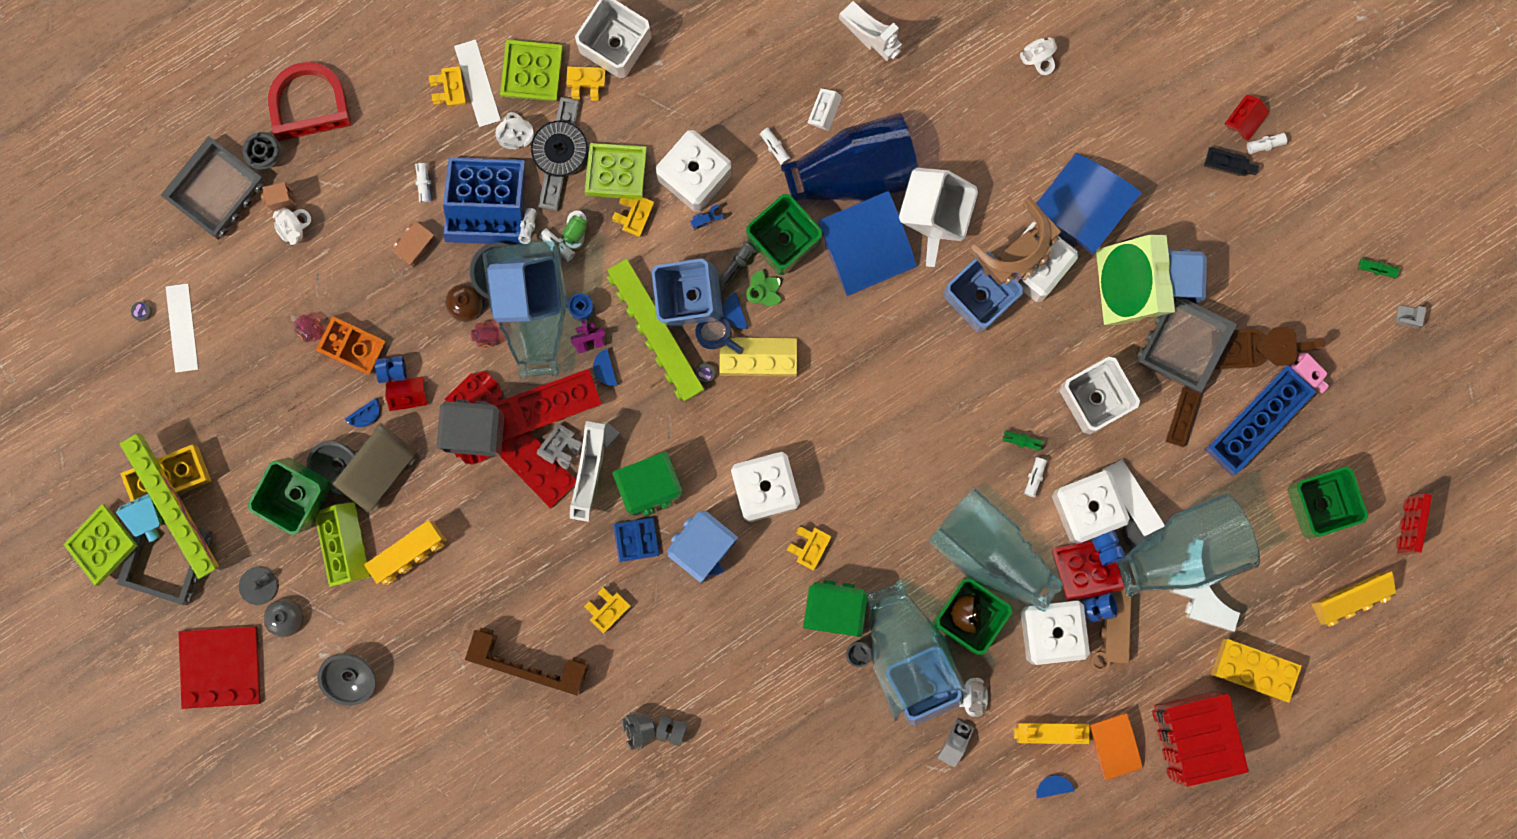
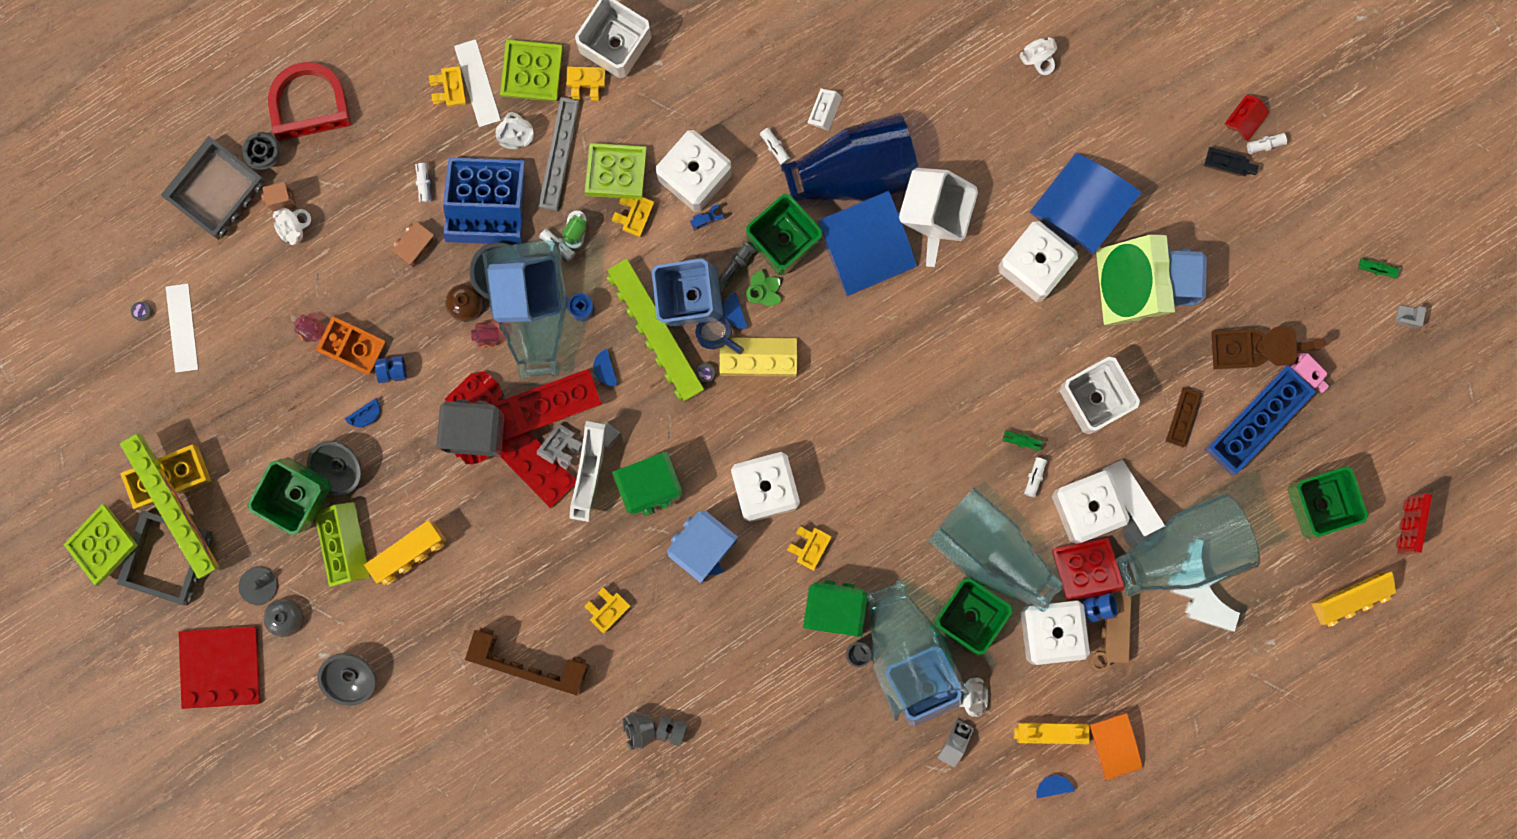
(141, 517): medium azure torso -> none
(374, 468): dark tan windscreen -> none
(405, 394): red panel -> none
(527, 226): white pin -> none
(566, 161): piece -> none
(596, 335): magenta hips -> none
(635, 540): blue slope -> none
(872, 32): white arch -> none
(966, 613): reddish brown cylinder -> none
(980, 314): medium blue plate -> none
(1025, 253): medium nougat piece -> none
(1108, 547): blue wheel -> none
(1186, 344): clear piece -> none
(1200, 738): red piece -> none
(1256, 670): yellow brick -> none

